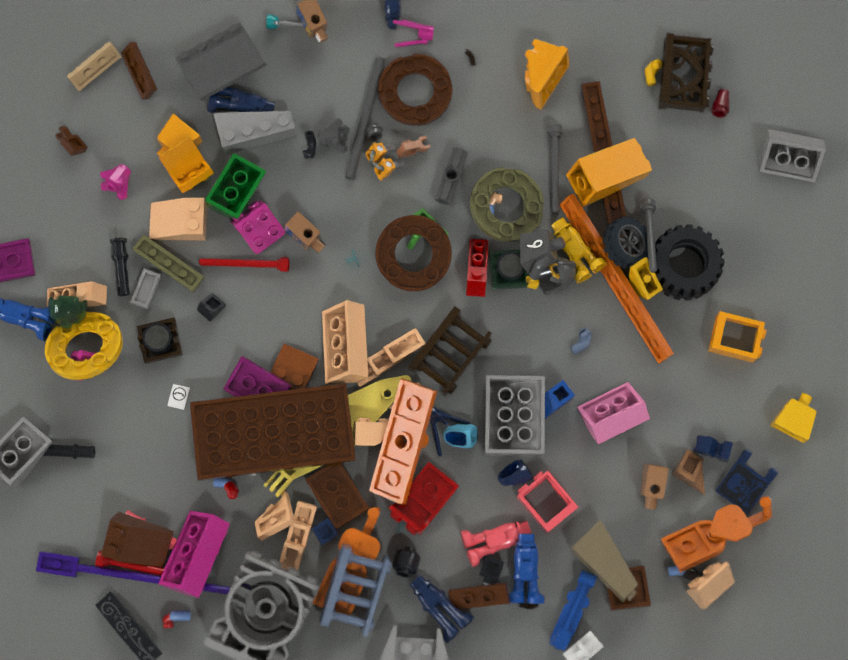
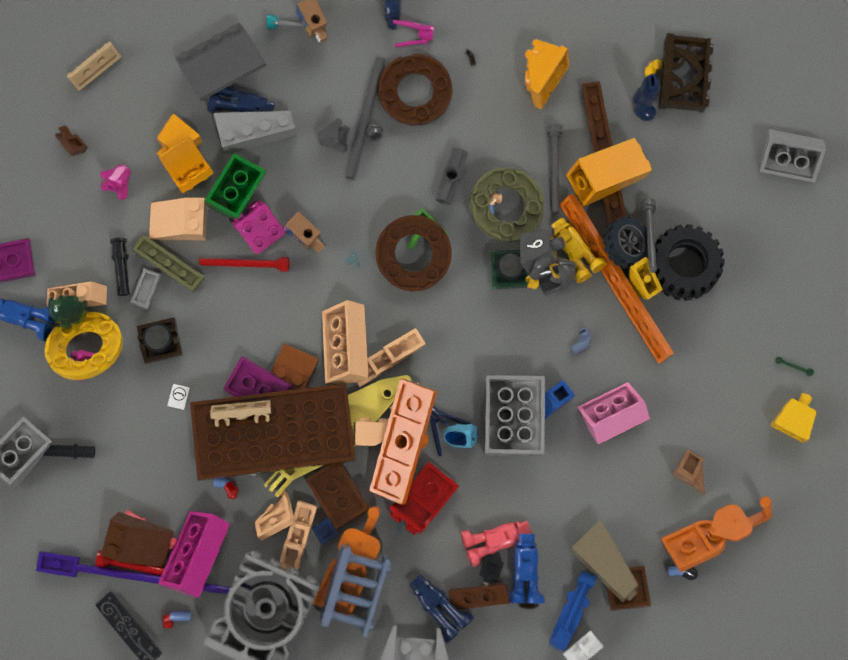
(138, 70): reddish brown plate -> none
(210, 307): black slope -> none
(240, 411): none -> tan plate
(311, 143): black arm -> none
(385, 166): light orange piece -> none
(406, 562): black head -> none
(410, 147): nougat plate -> none
(431, 349): dark brown fence -> none
(477, 267): red slope -> none
(514, 474): dark blue rock -> none
(538, 479): coral window -> none
(644, 98): none -> dark blue piece
(653, 475): medium nougat torso -> none
(710, 447): dark blue leg -> none
(711, 585): light nougat slope -> none
(717, 333): light orange window -> none
(720, 106): dark red cone -> none
(743, 485): flag -> none
(809, 372): none -> clear green hinge

